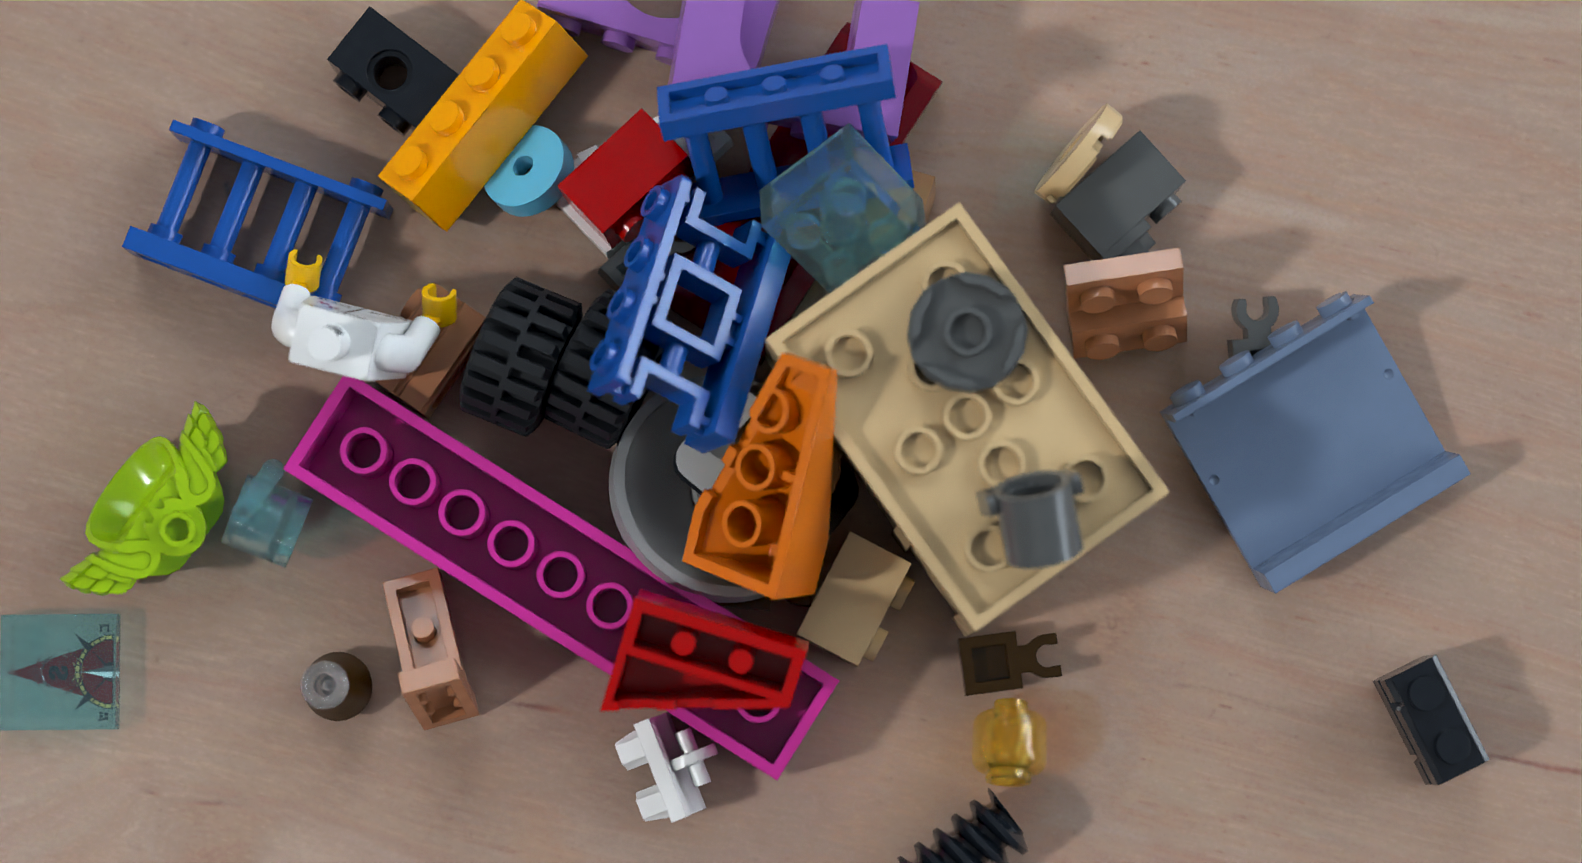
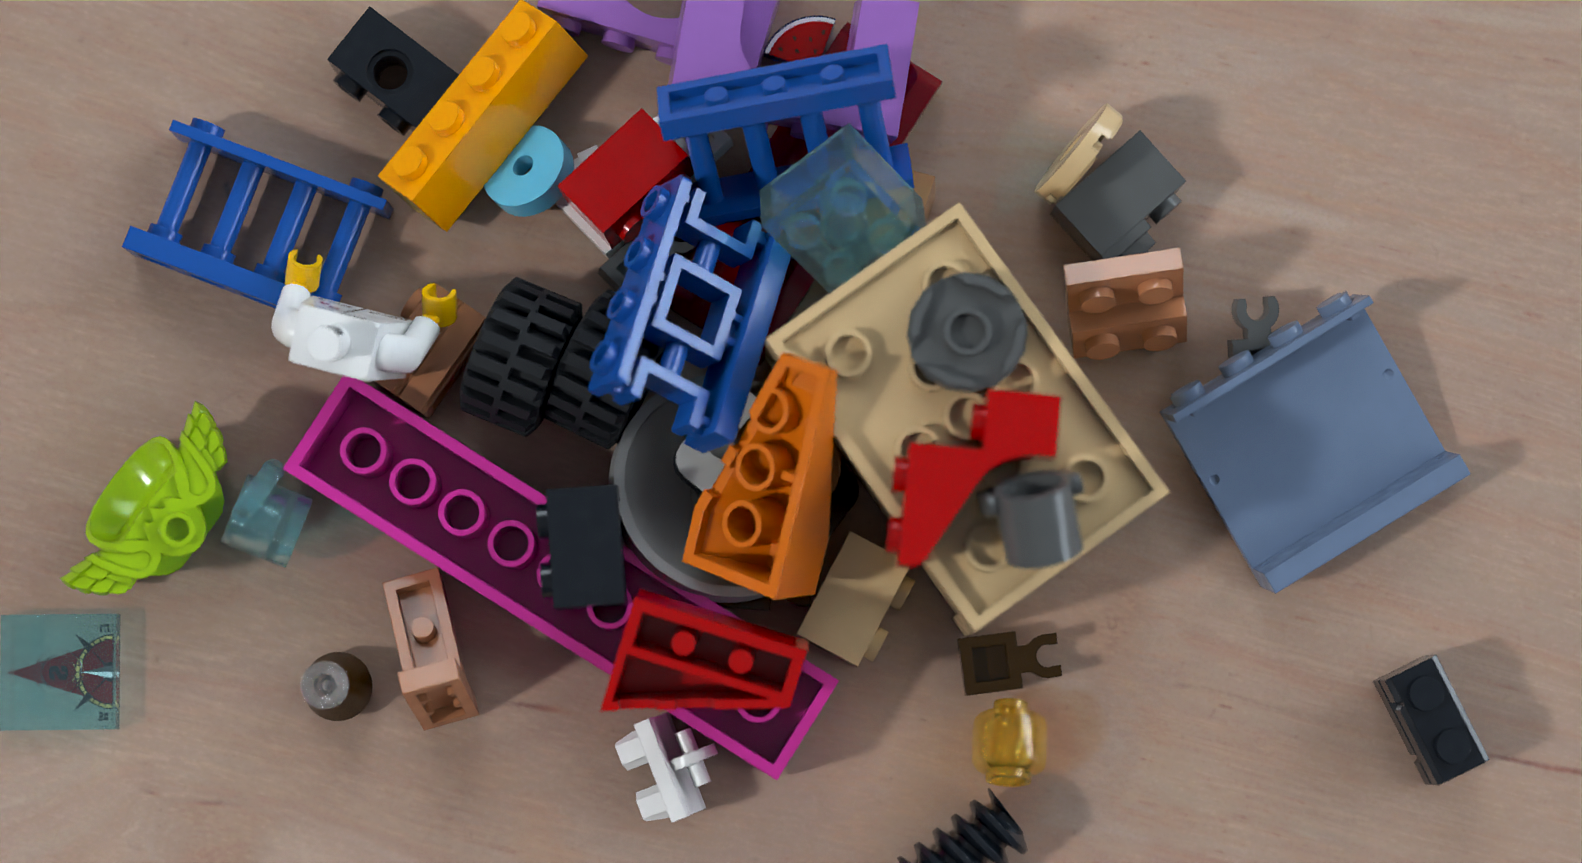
(584, 547): none -> black brick
(800, 39): none -> red tile
(941, 477): none -> red arch

